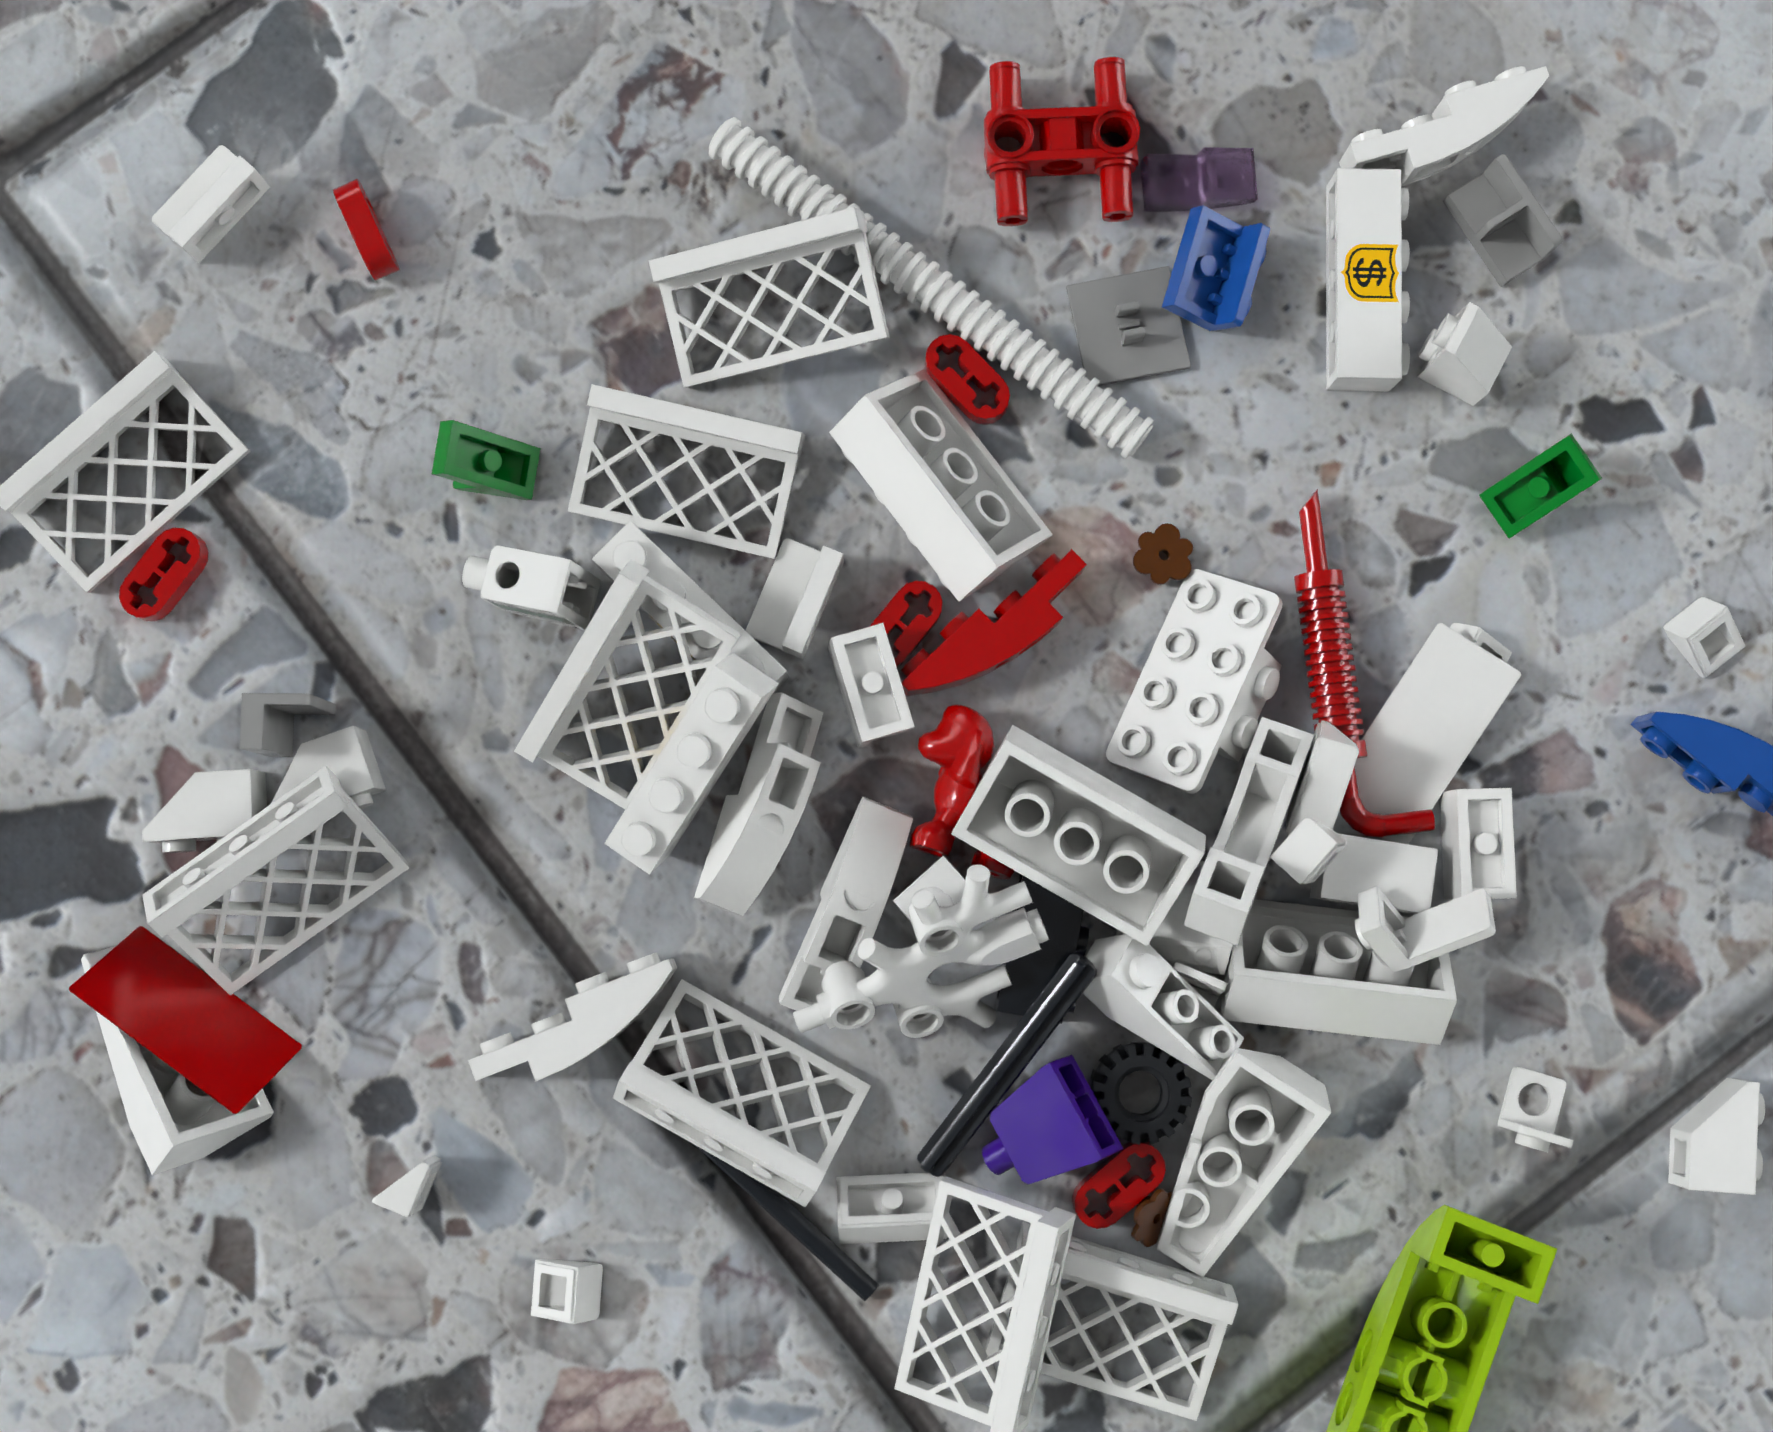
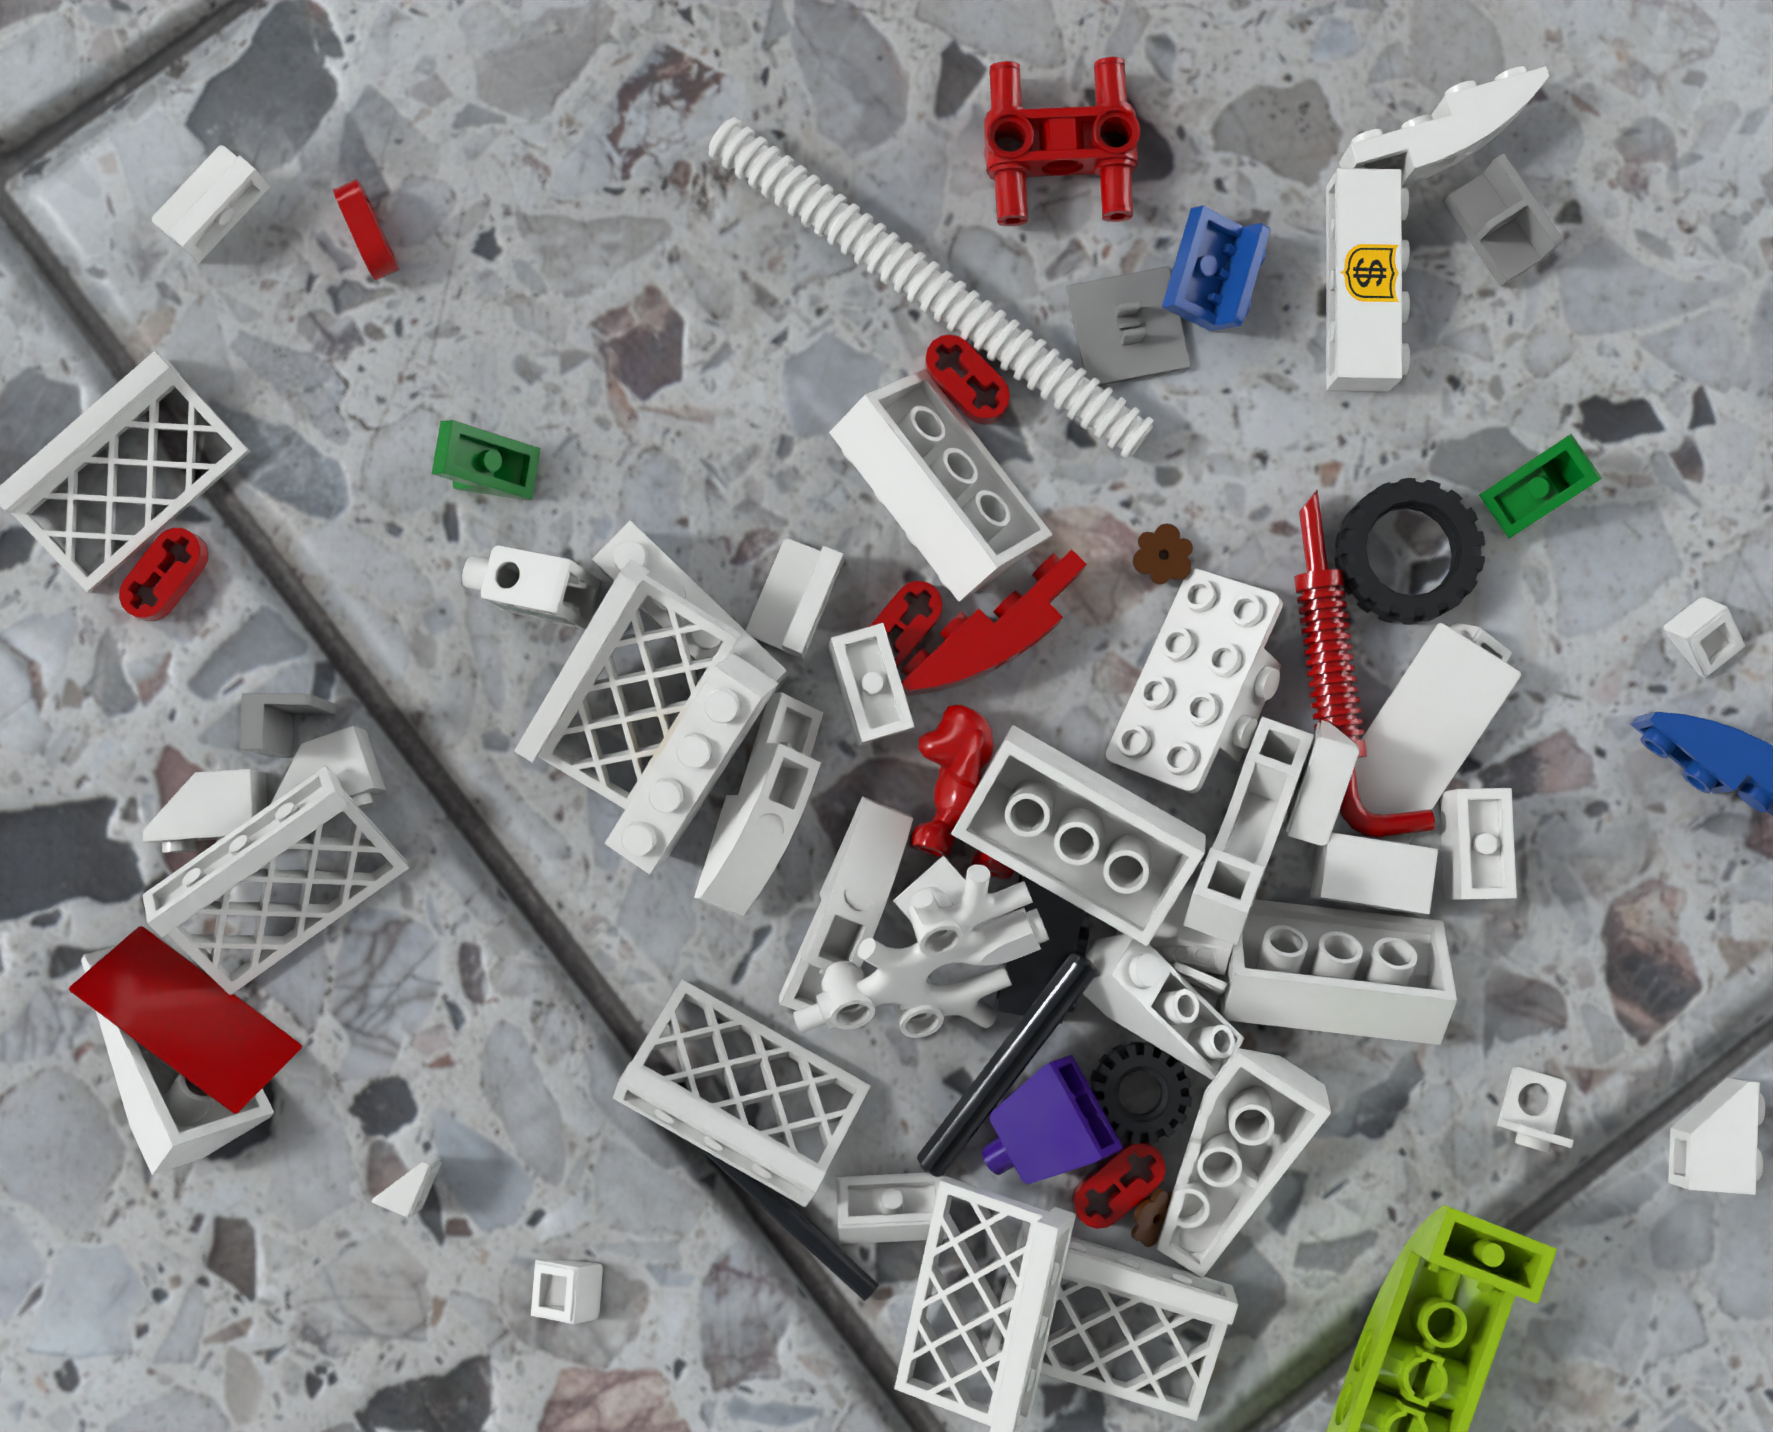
(597, 1015): white slope -> none
(696, 426): white fence -> none
(760, 251): white fence -> none
(1210, 178): clear purple slope -> none
(1308, 851): white slope -> none
(1426, 934): white bracket -> none
(1455, 522): none -> black tyre
(1464, 355): white slope -> none

